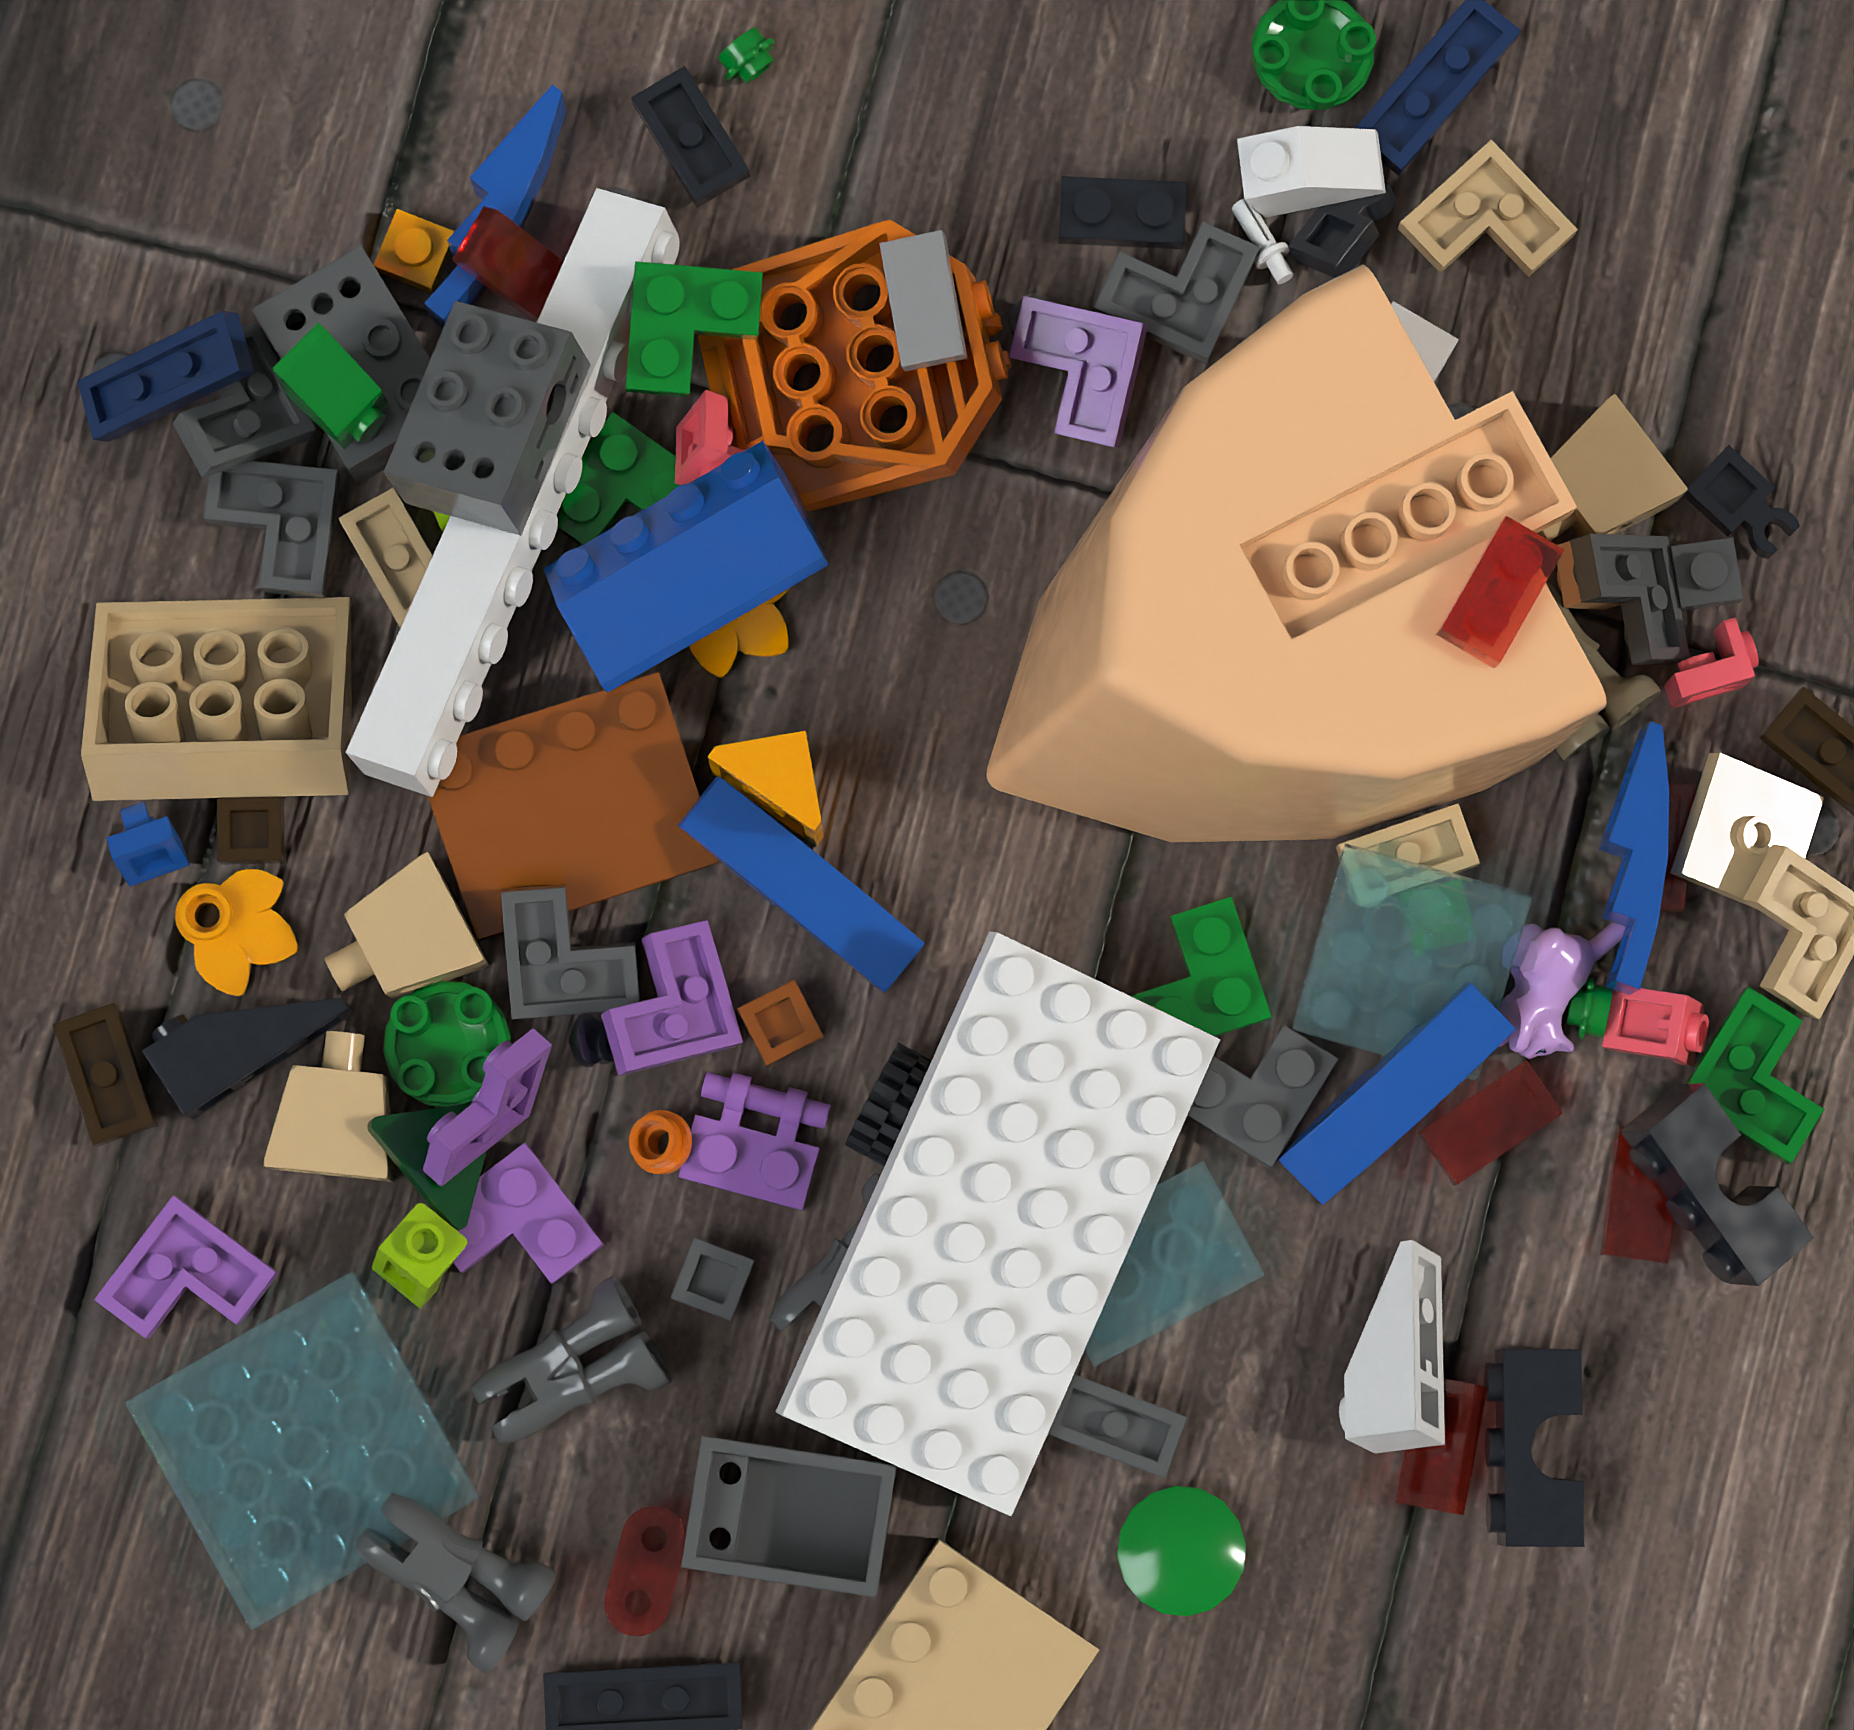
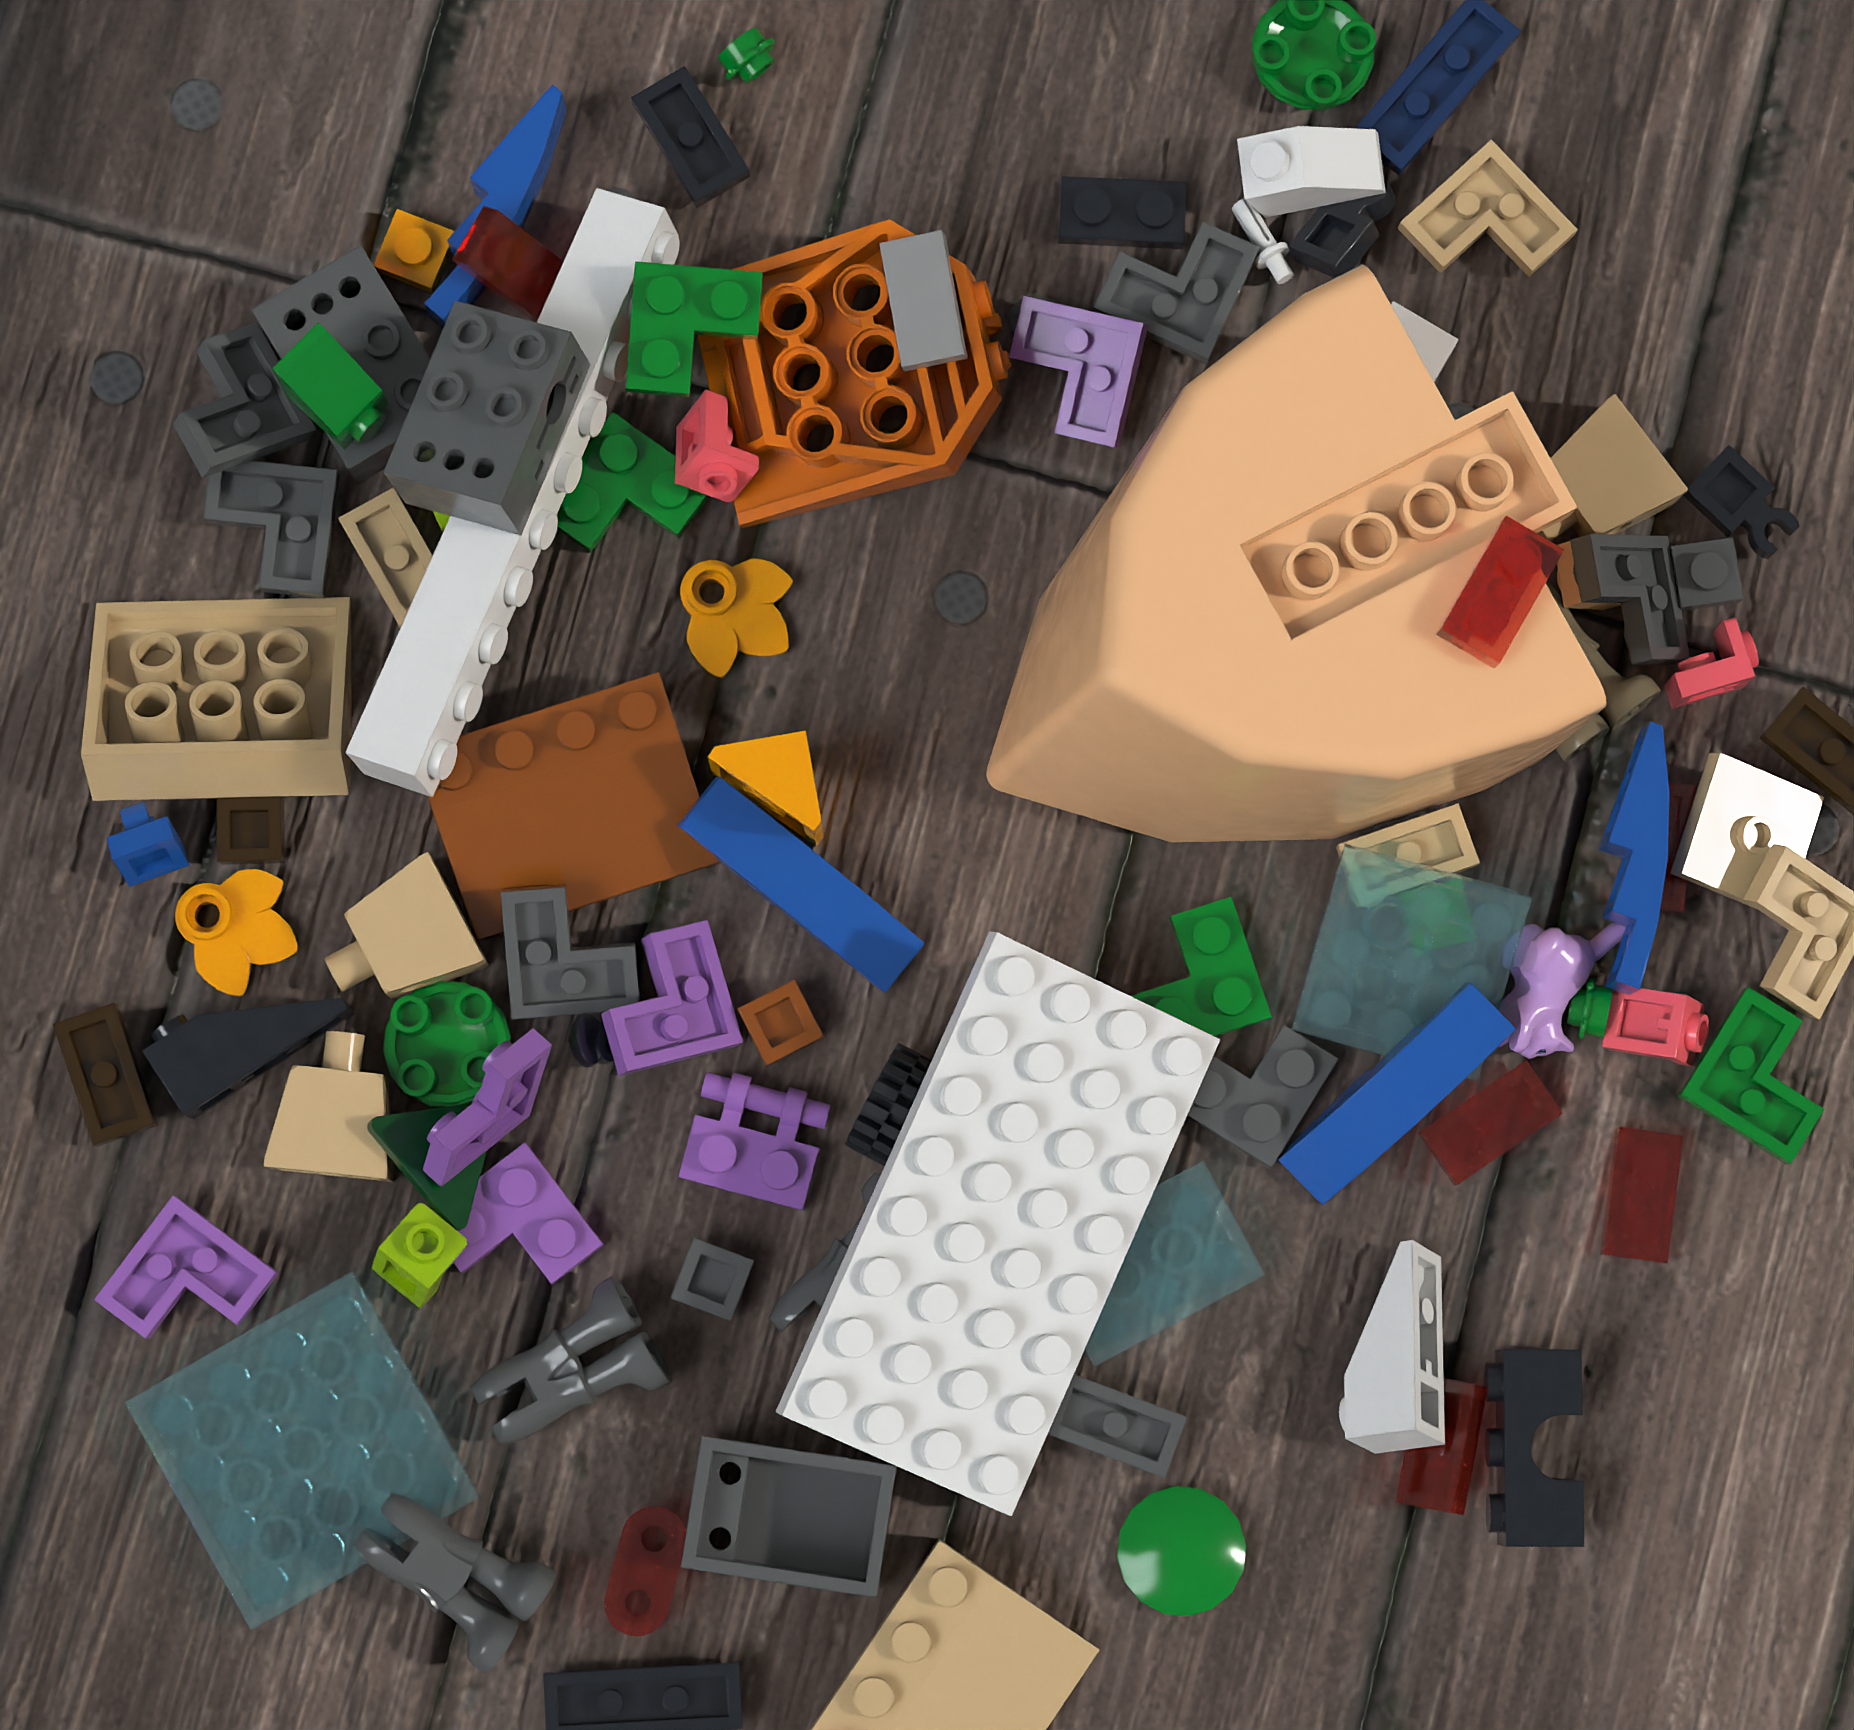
(165, 376): dark blue plate -> none
(645, 1139): orange plate -> none
(685, 566): blue slope -> none
(1679, 1148): black arch -> none

